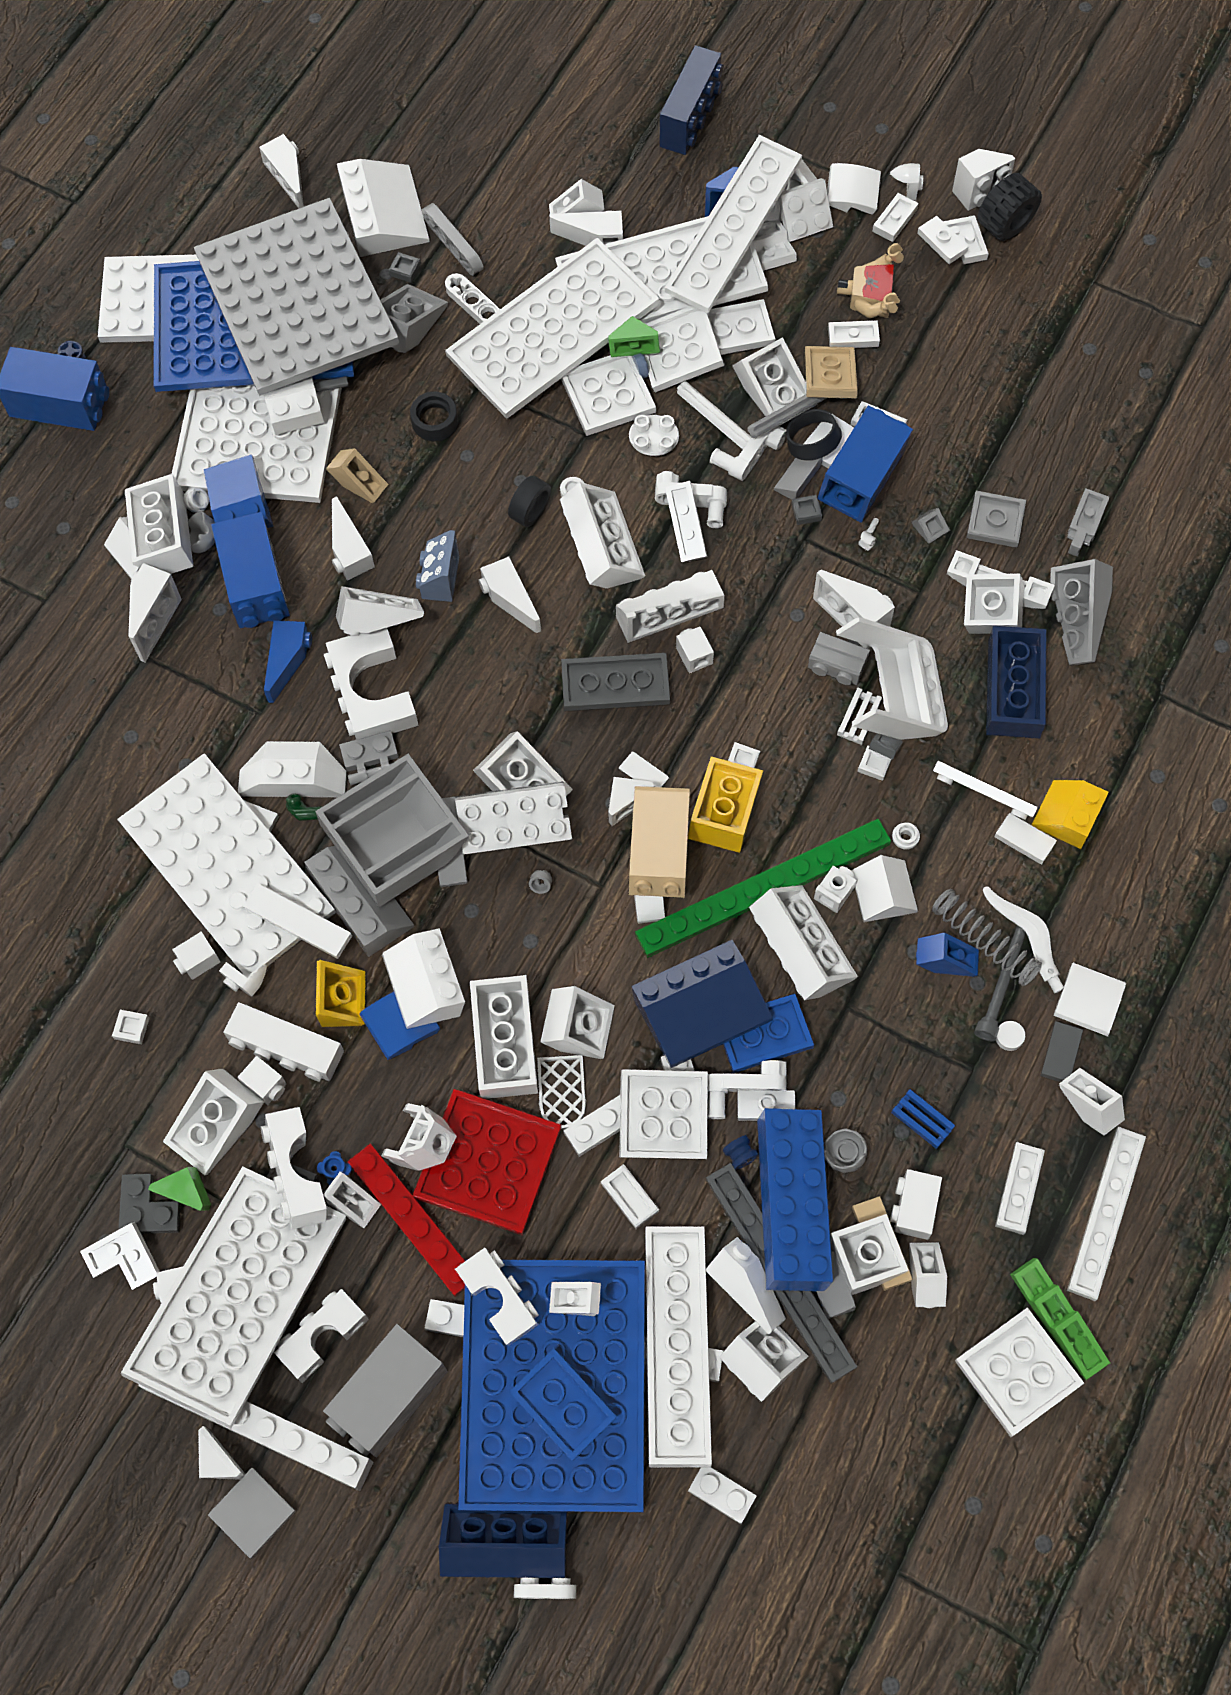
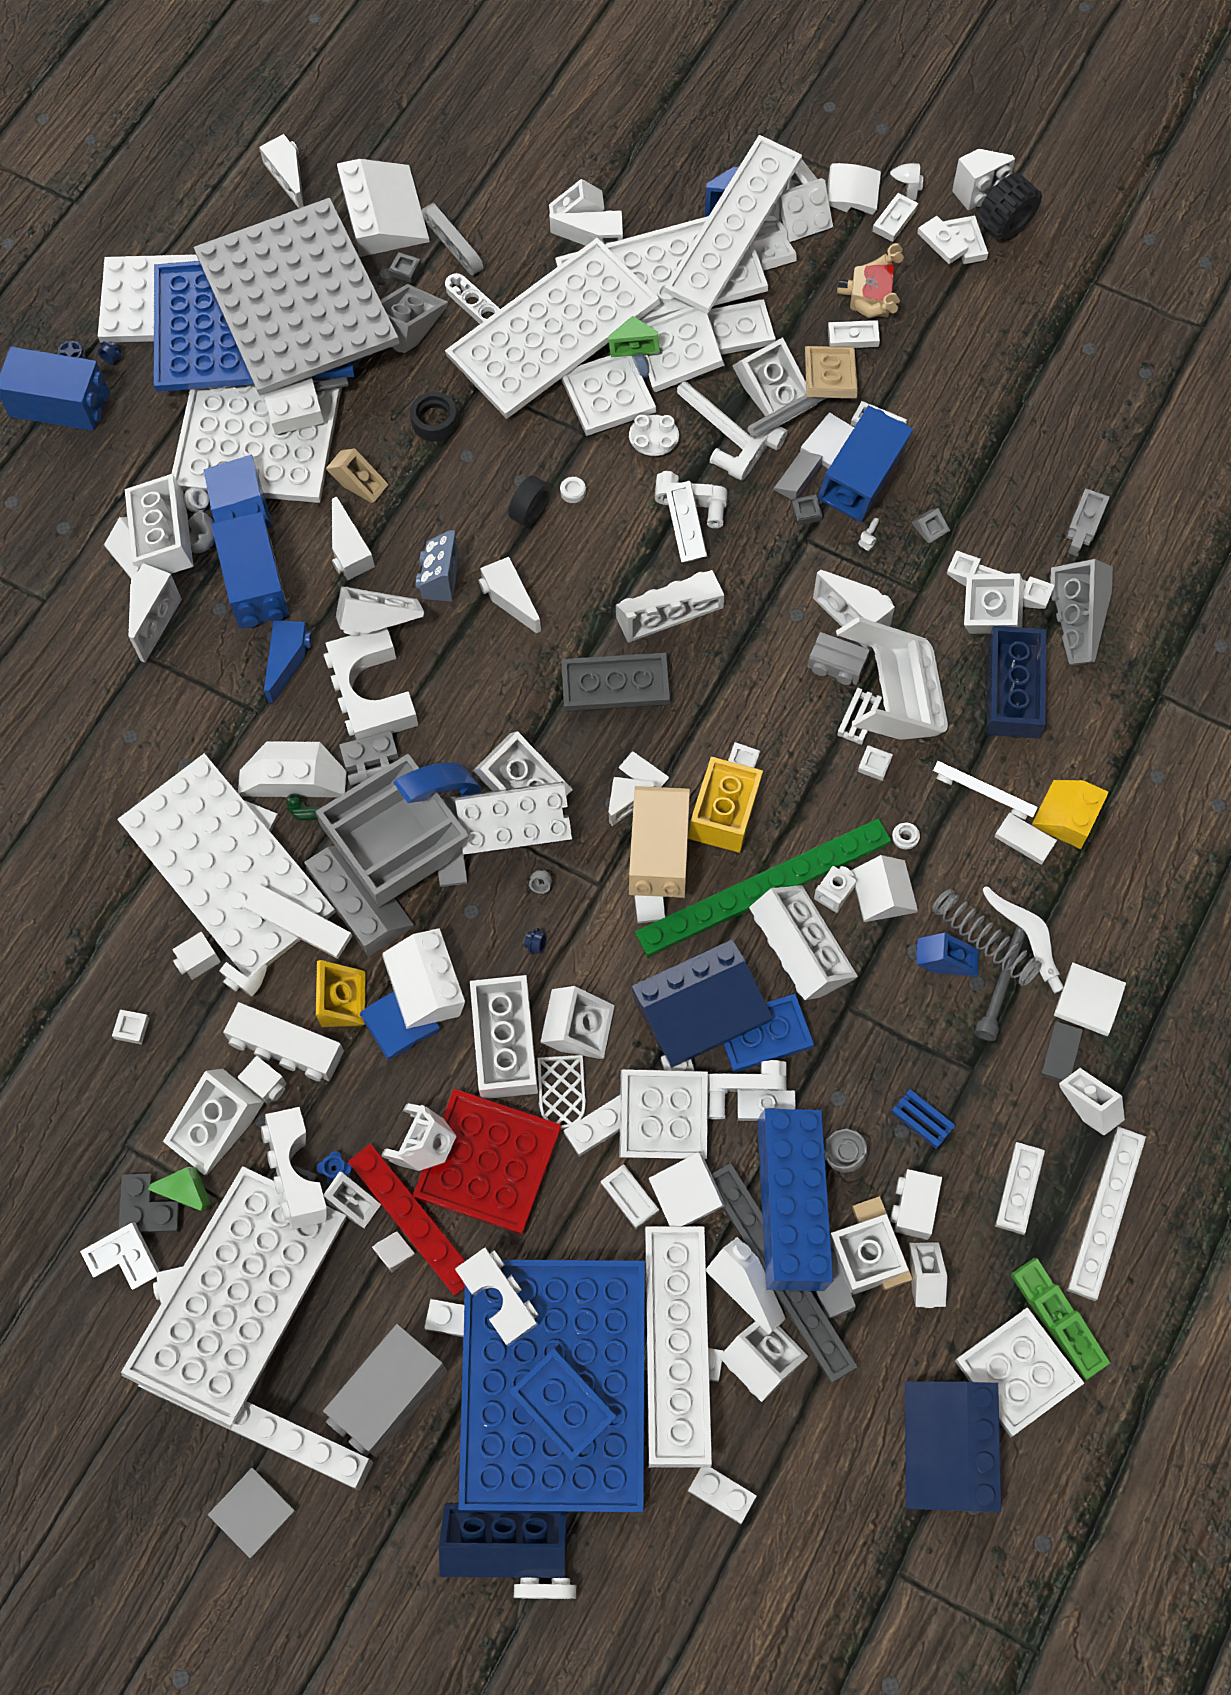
(109, 352): none -> dark blue plate
(214, 1459): white slope -> none
(299, 1349): white arch -> none
(393, 1251): none -> white slope
(435, 778): none -> blue slope
(535, 941): none -> dark blue plate
(575, 1298): white slope -> none
(601, 536): white slope -> none
(687, 1191): none -> white tile
(691, 100): dark blue brick -> none
(694, 649): white brick -> none
(740, 1152): dark blue wheel -> none
(820, 448): black tyre -> none
(885, 745): dark grey tile -> none
(952, 1446): none -> dark blue slope
(996, 519): light grey tile -> none
(1010, 1036): white tile -> none

